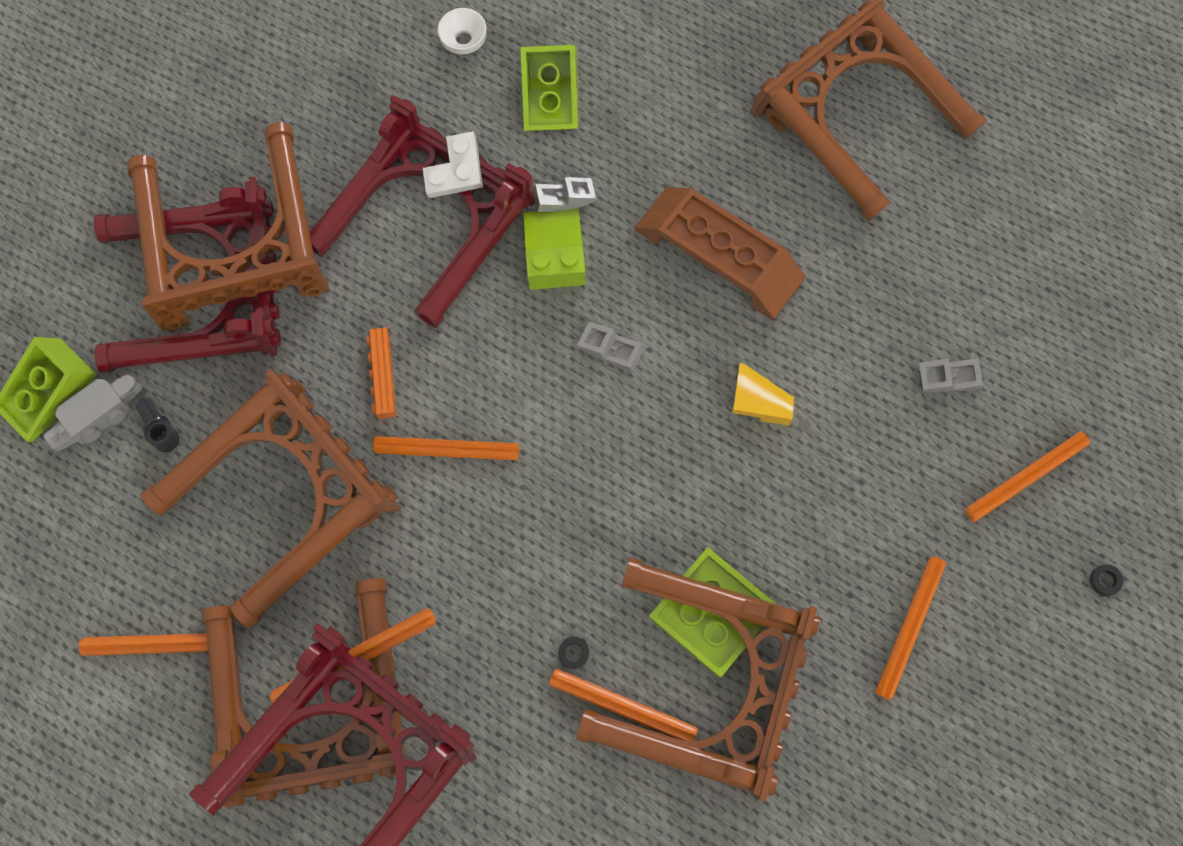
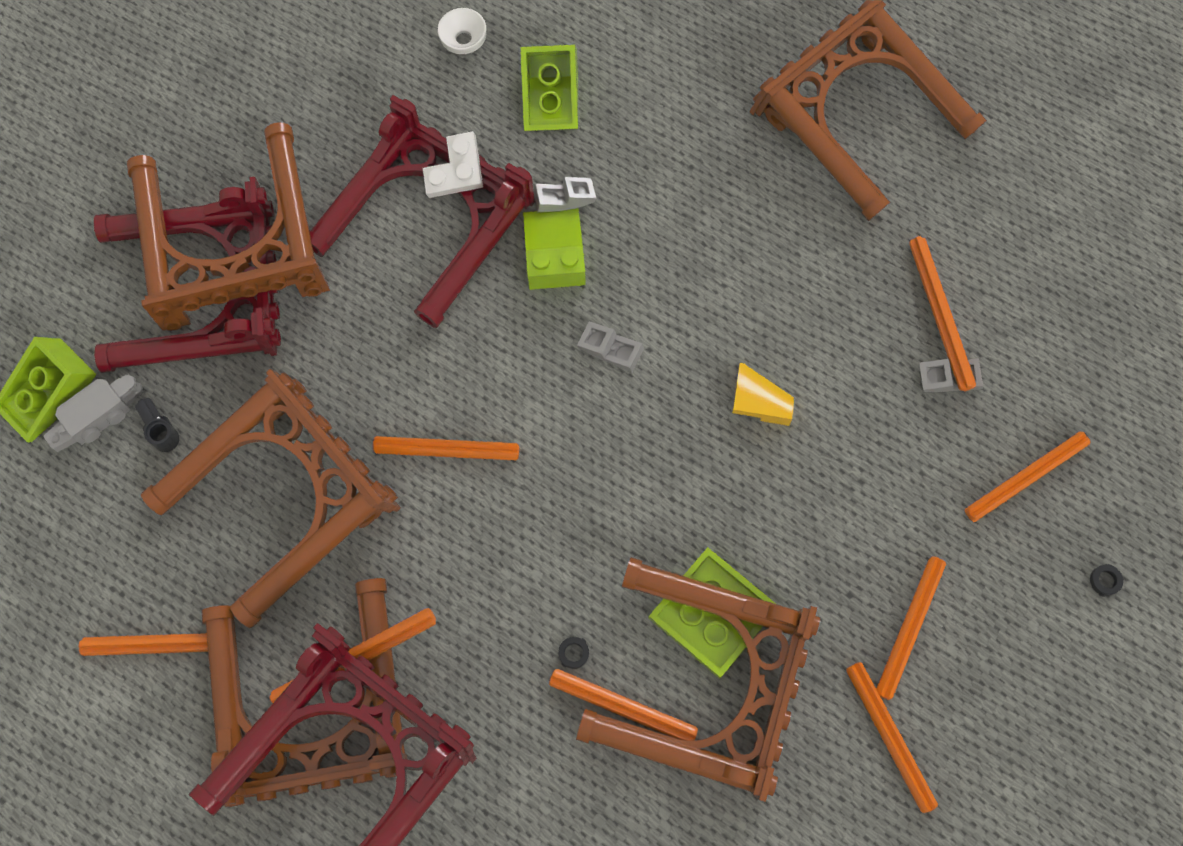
(381, 373): orange piece -> none
(724, 246): dark orange slope -> none
(892, 738): none -> orange axle
(942, 314): none -> orange axle

